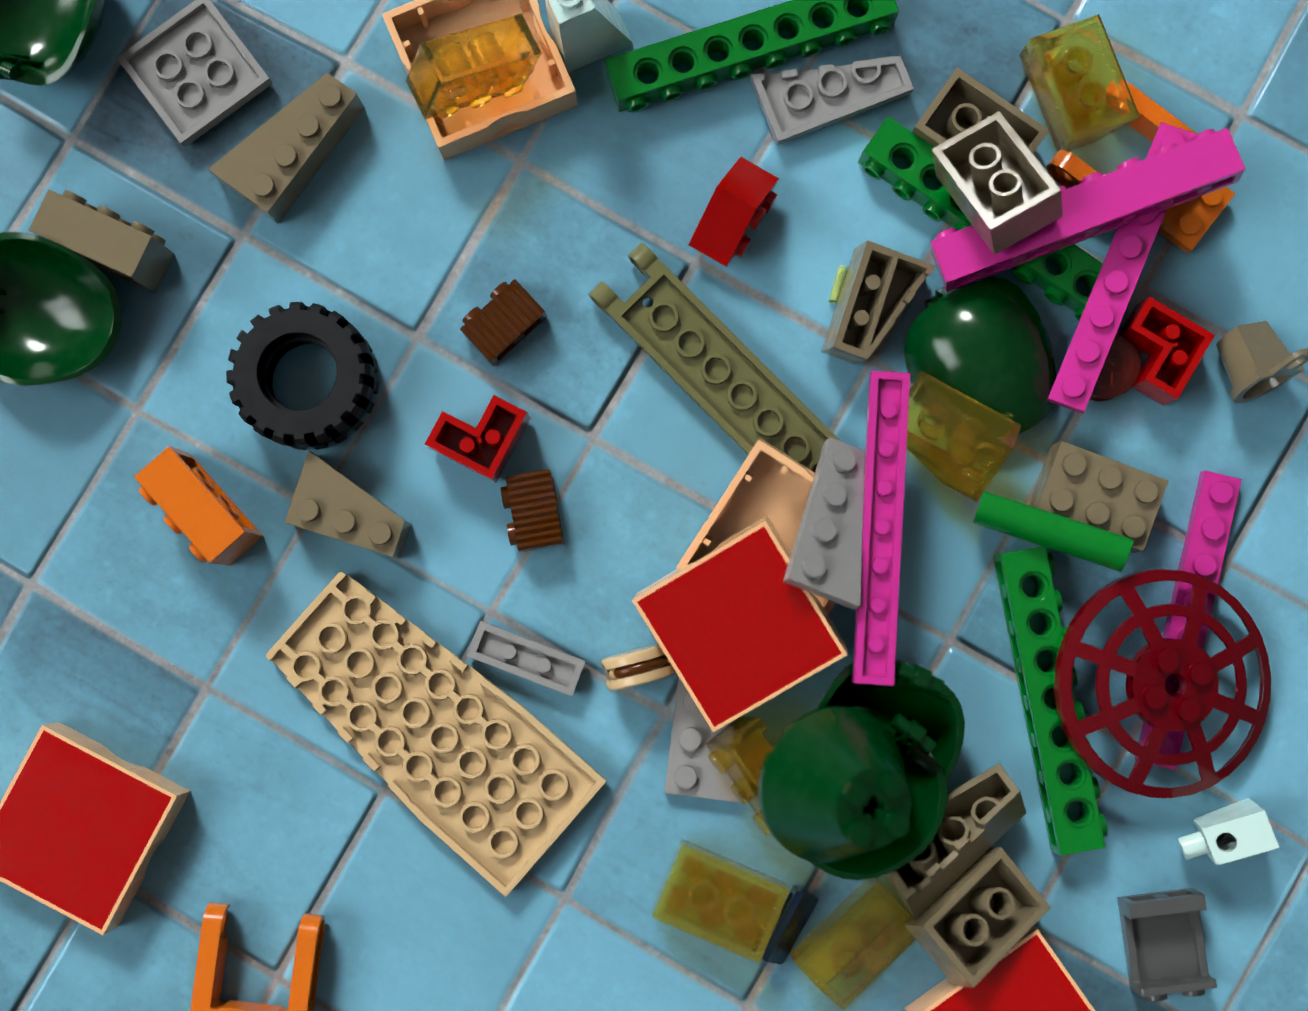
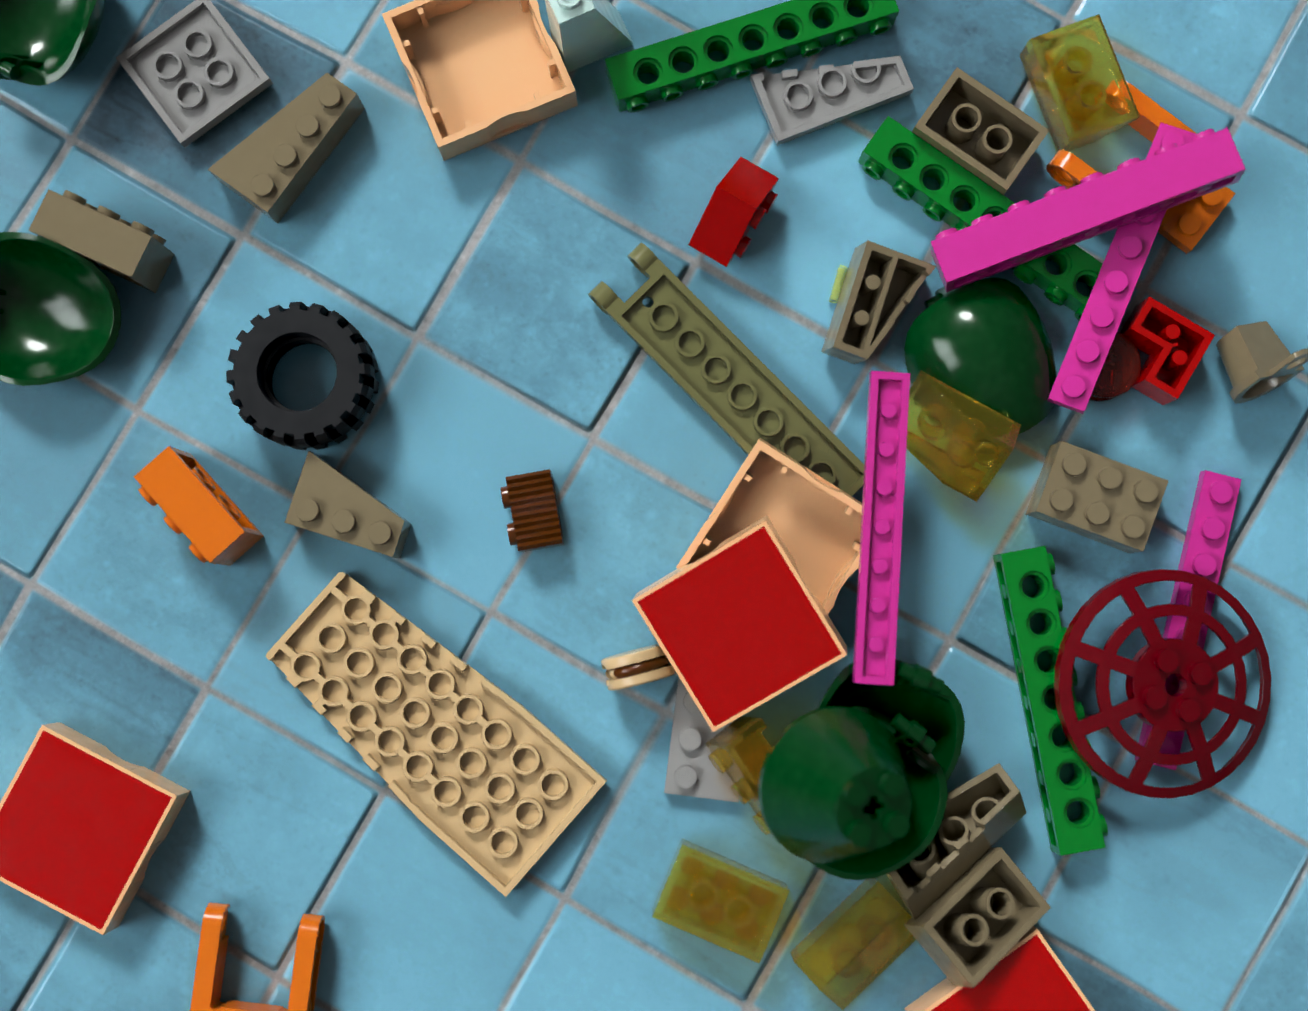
(473, 66): clear yellow brick -> none
(484, 447): red brick -> none
(503, 321): reddish brown brick -> none
(526, 658): light grey plate -> none
(789, 924): dark blue slope -> none
(830, 533): light grey wing -> none
(997, 182): dark tan brick -> none
(1053, 531): green brick -> none
(1165, 943): dark grey panel -> none
(1244, 830): light aqua torso -> none

